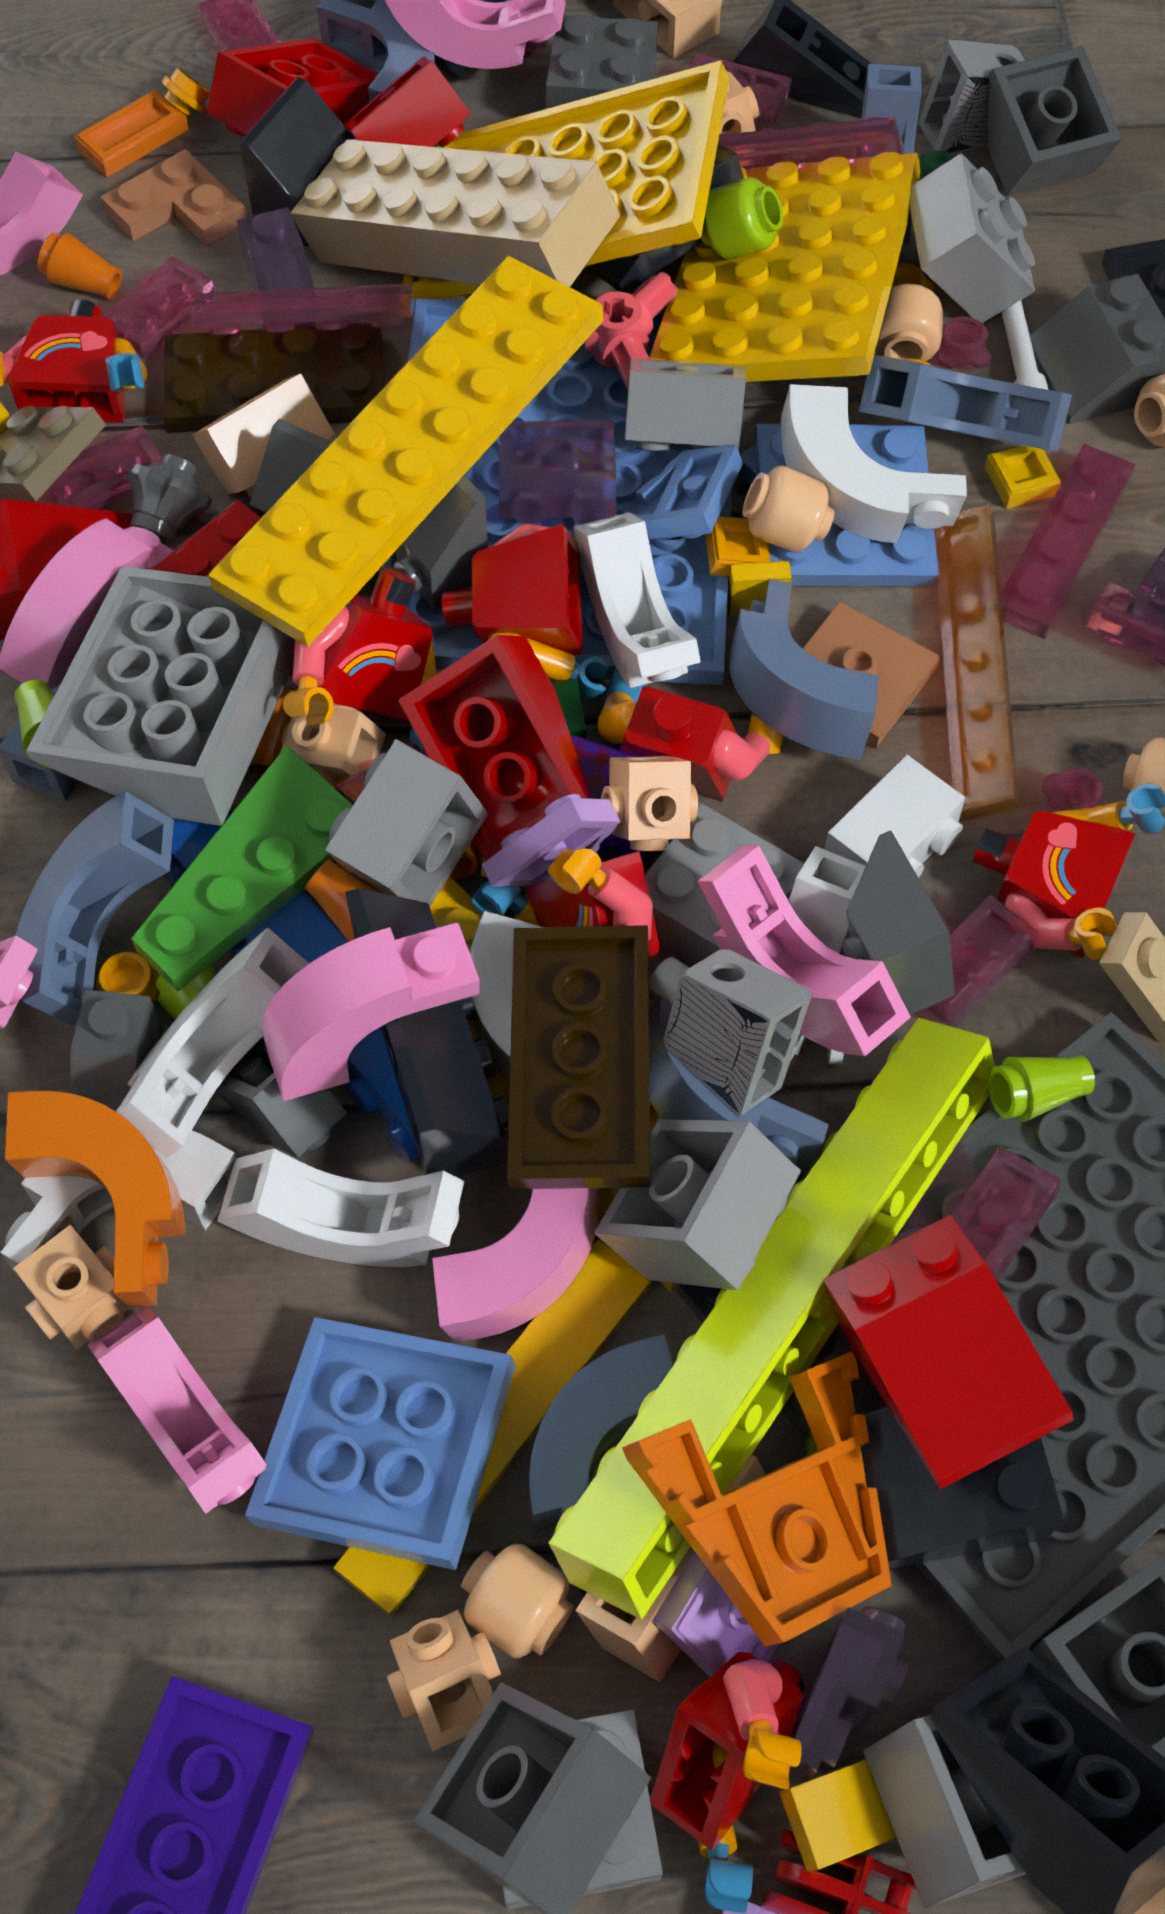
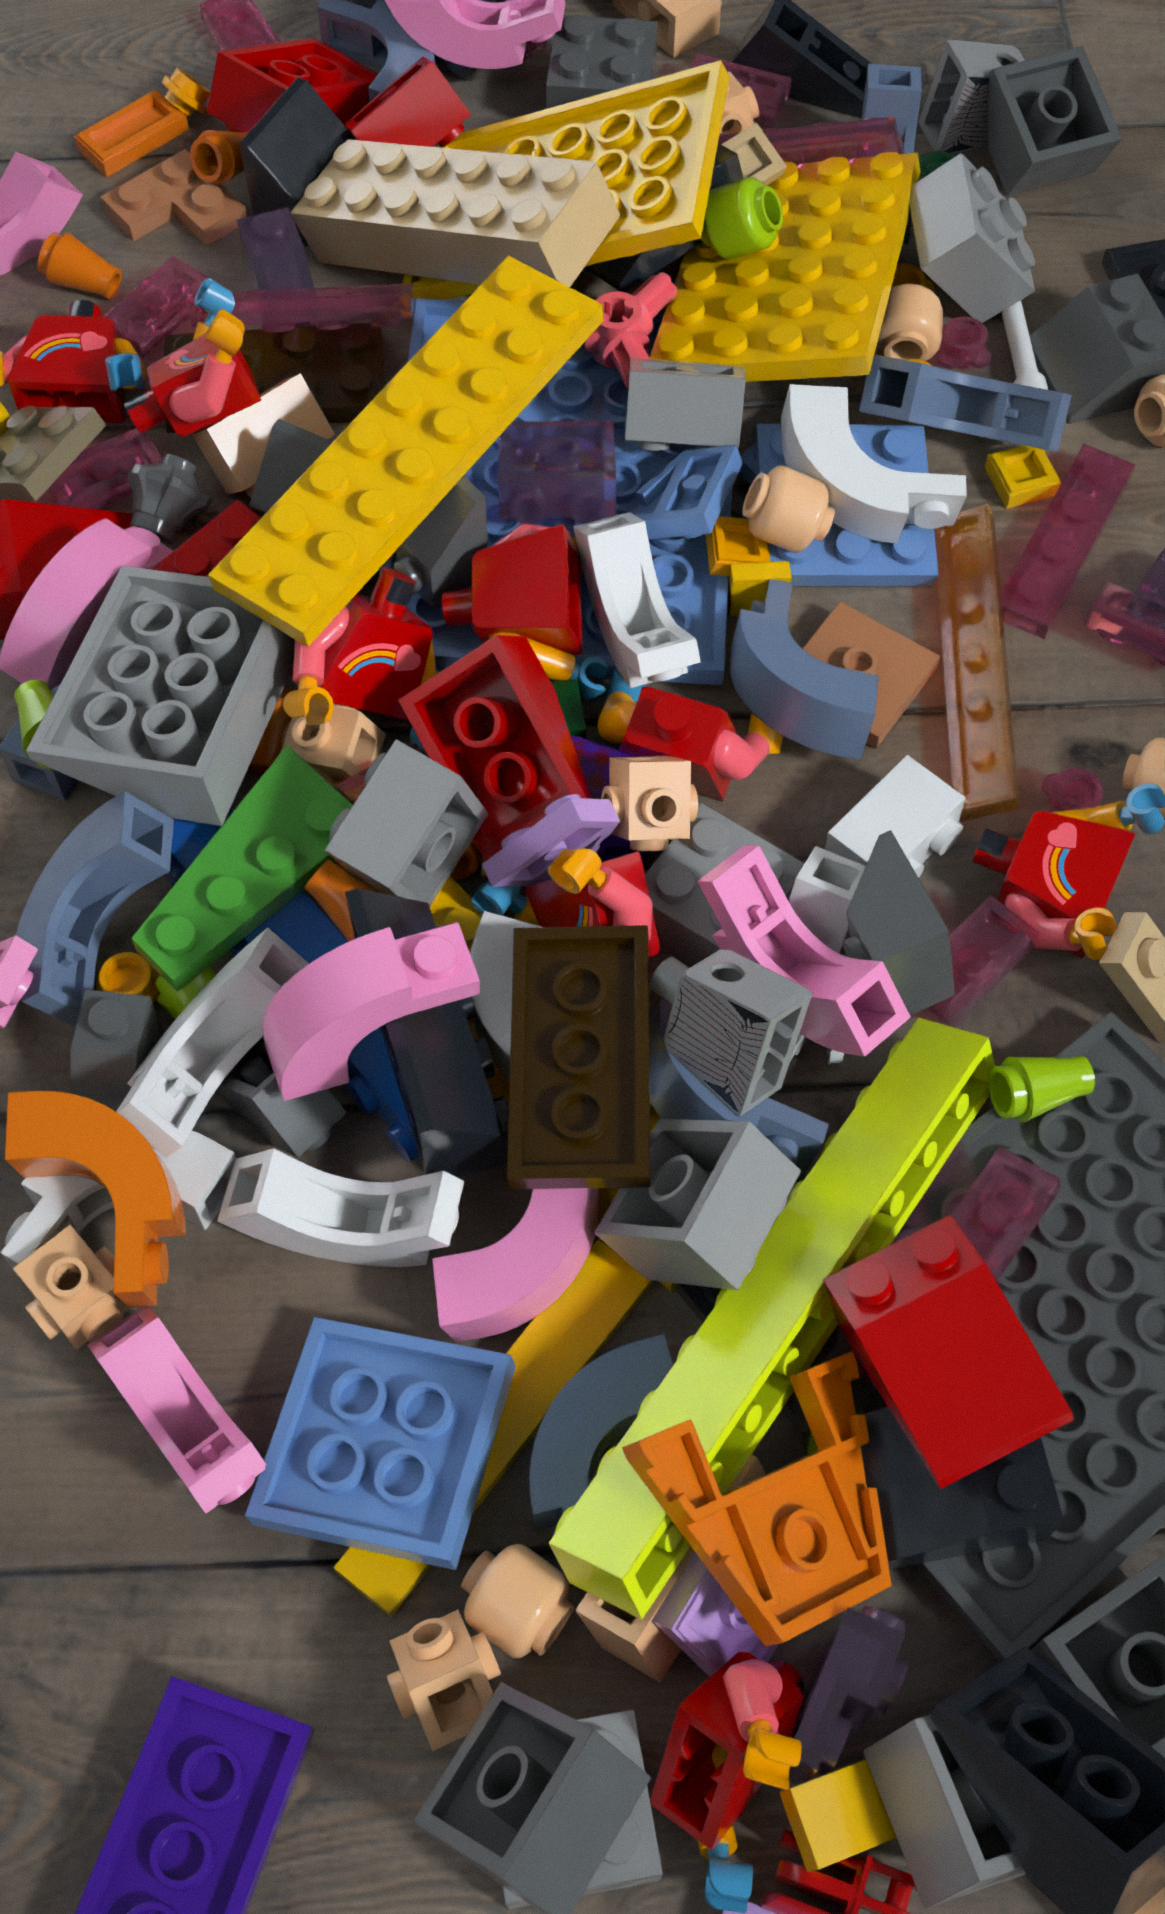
(202, 378): none -> torso
(217, 156): none -> orange cone
(756, 155): none -> tan plate

